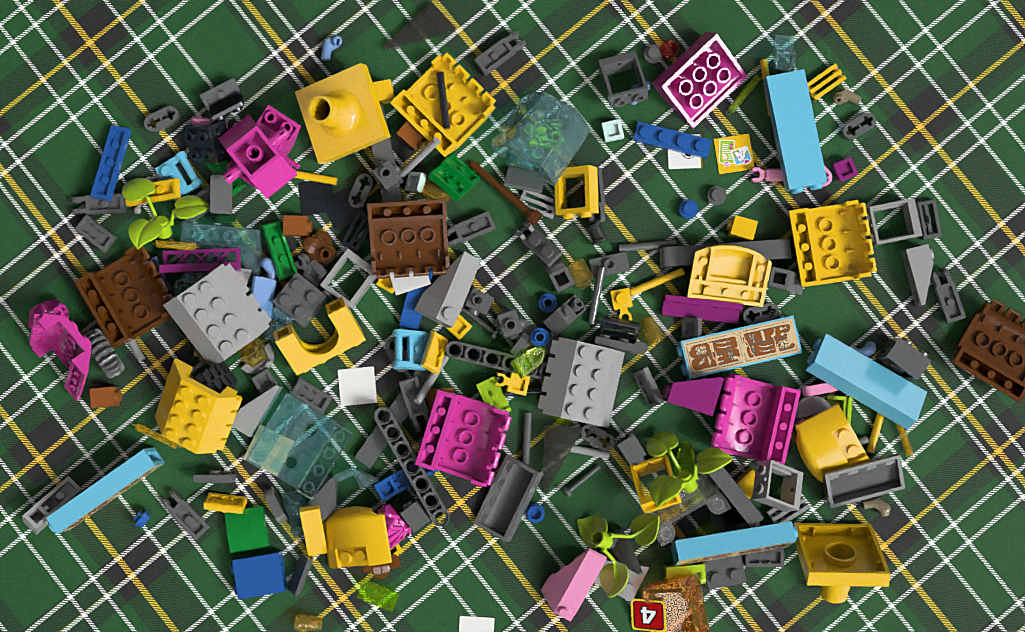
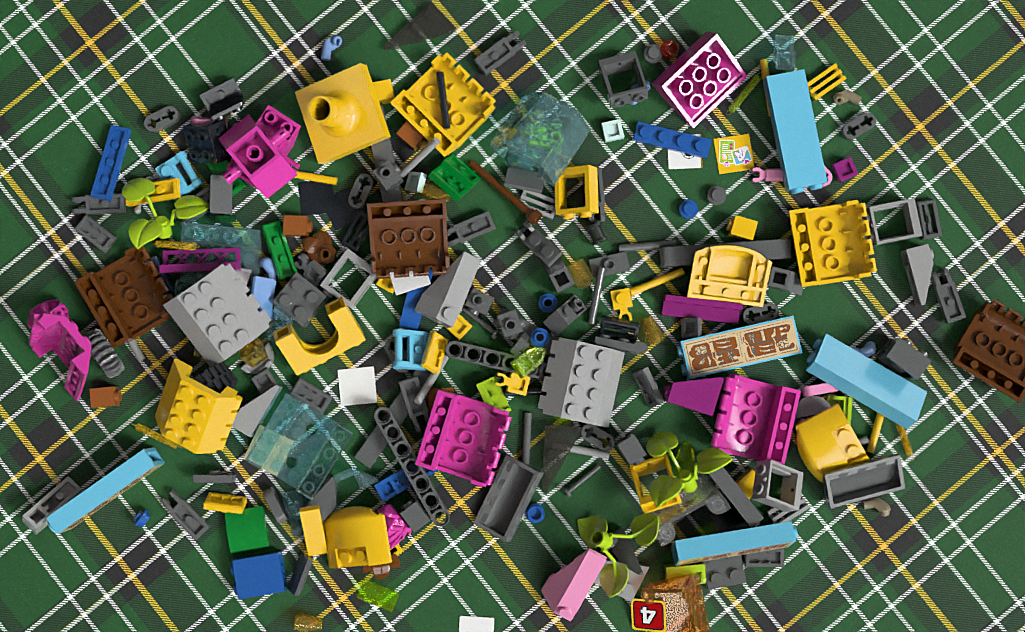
(840, 558): yellow piece -> none

